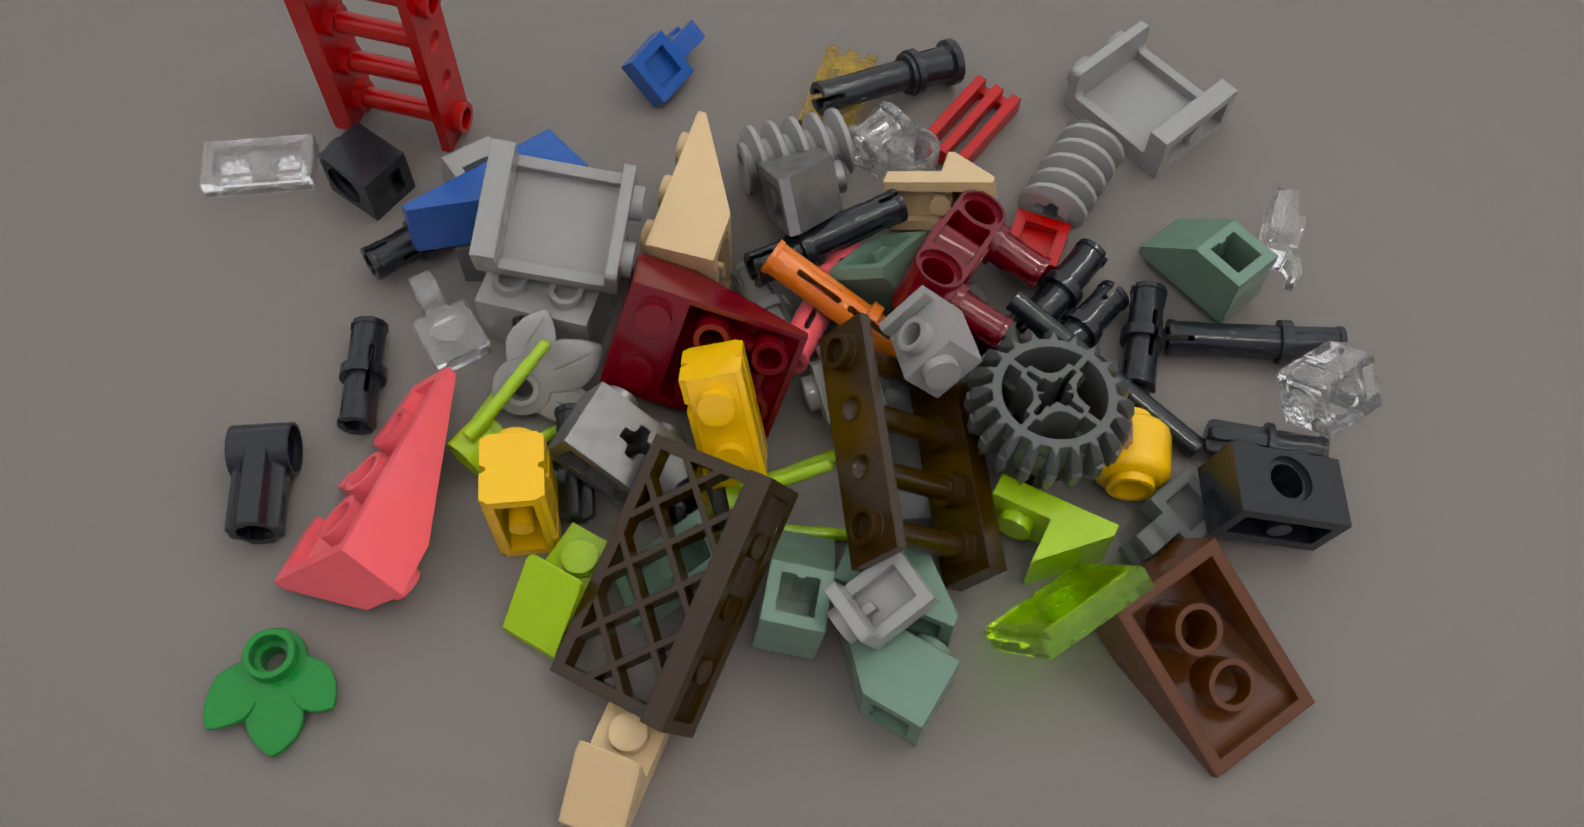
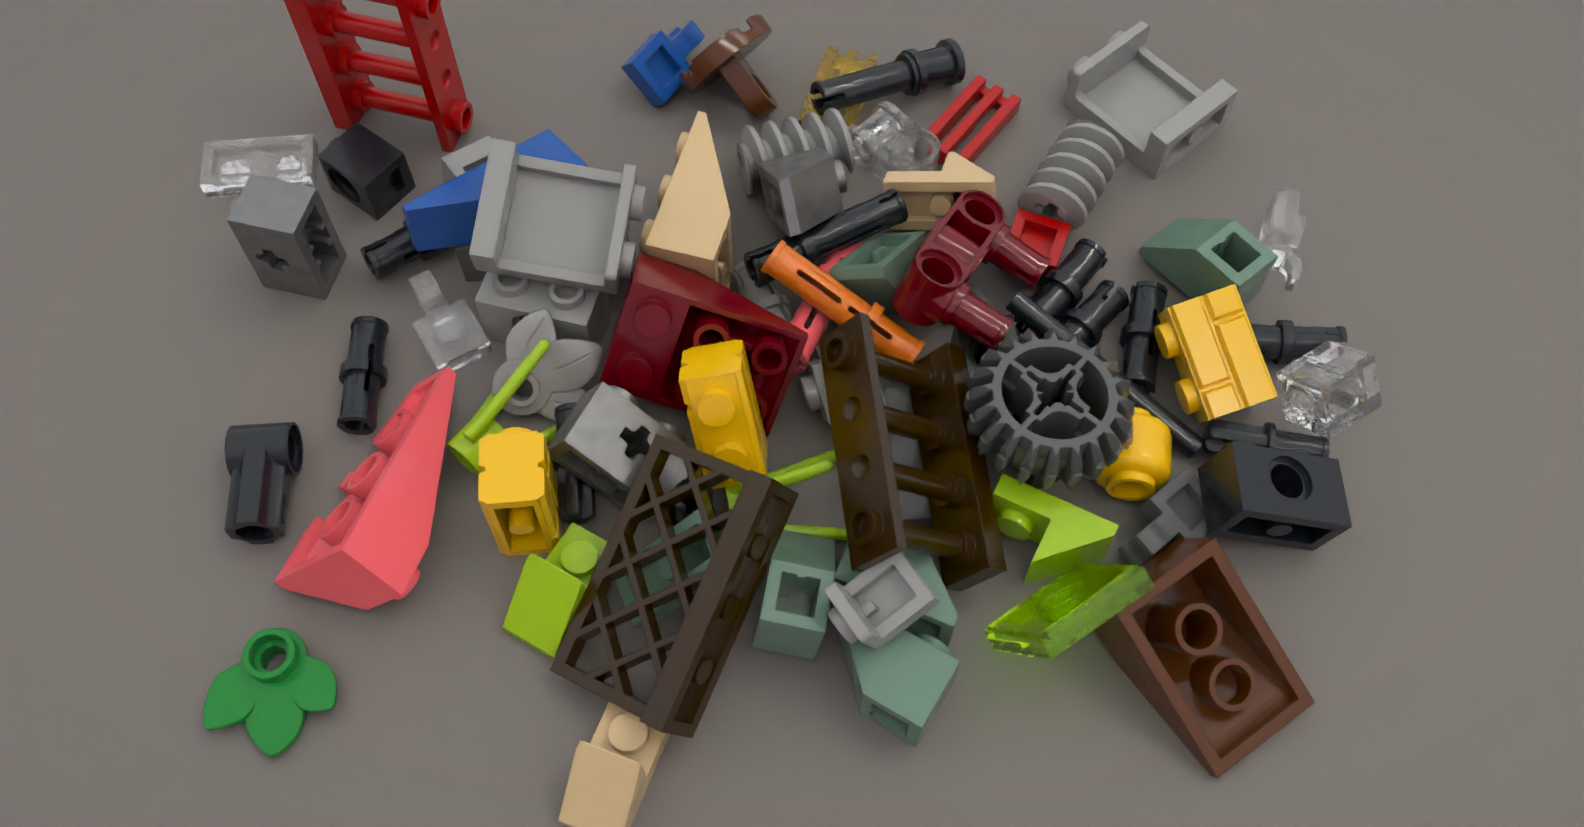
(287, 236): none -> flat silver brick
(727, 59): none -> reddish brown tile
(931, 341): light grey brick -> none
(1214, 355): none -> yellow brick

